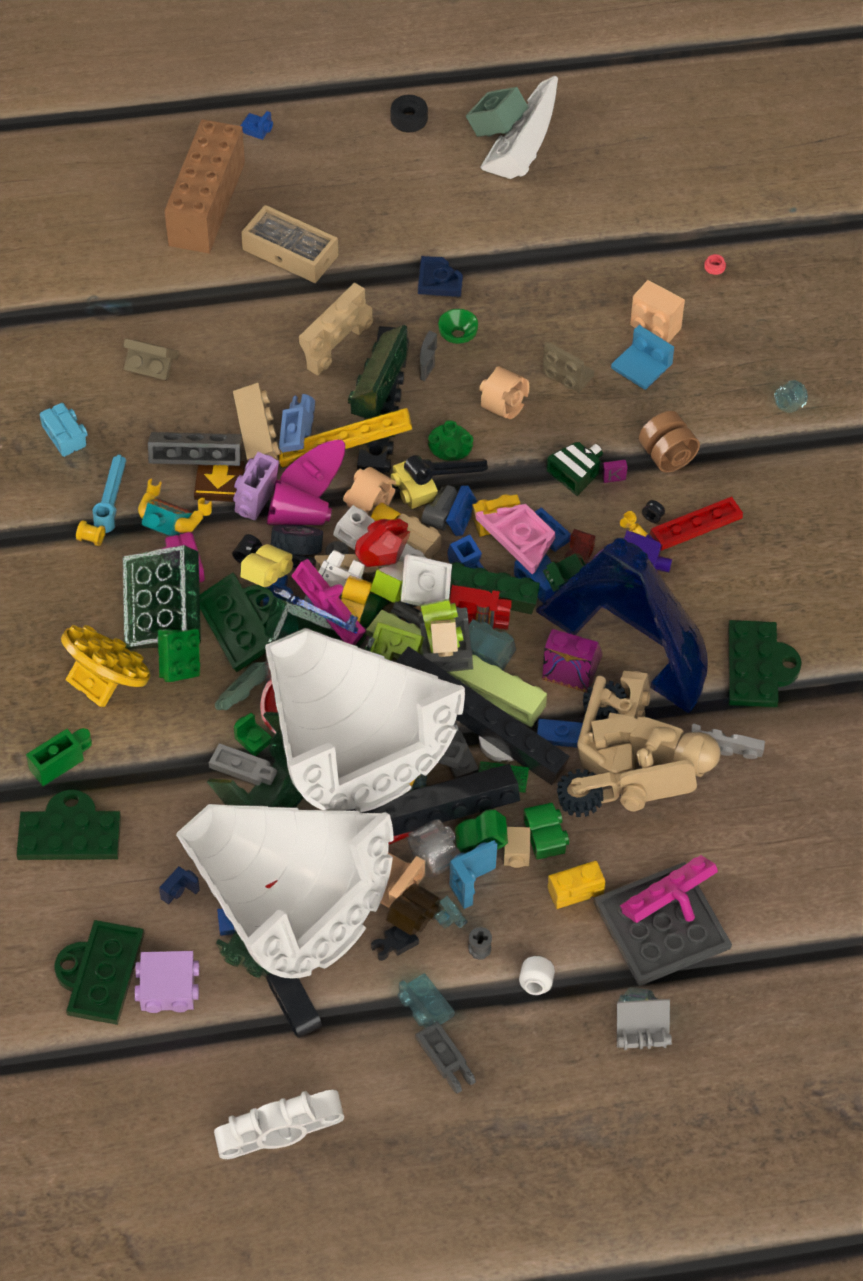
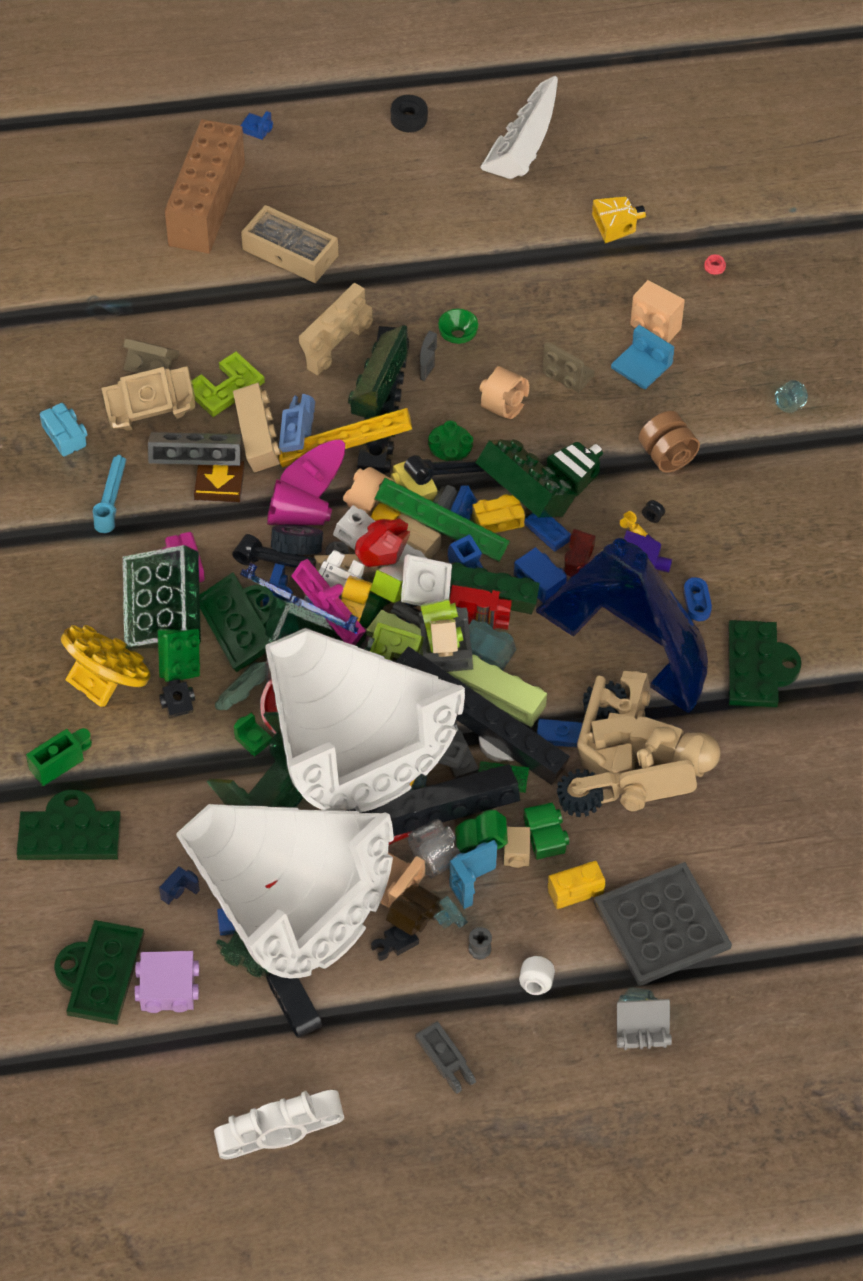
(90, 533): yellow bush -> none
(148, 395): none -> tan piece
(167, 516): torso -> none
(177, 707): none -> black brick
(219, 398): none -> lime plate
(242, 765): light grey hinge -> none
(255, 485): lavender brick -> none
(266, 565): light yellow brick -> none
(425, 1001): clear light blue bracket -> none
(439, 278): dark blue plate -> none
(440, 518): none -> green tile
(497, 112): sand green brick -> none
(520, 533): bright pink wing -> none
(526, 478): none -> dark green brick
(560, 572): dark green brick -> none
(570, 660): magenta slope -> none
(614, 471): magenta tile -> none
(616, 217): none -> yellow torso
(670, 888): dark pink plate -> none
(697, 523): red plate -> none
(697, 601): none -> blue plate
(735, 744): light grey wing -> none

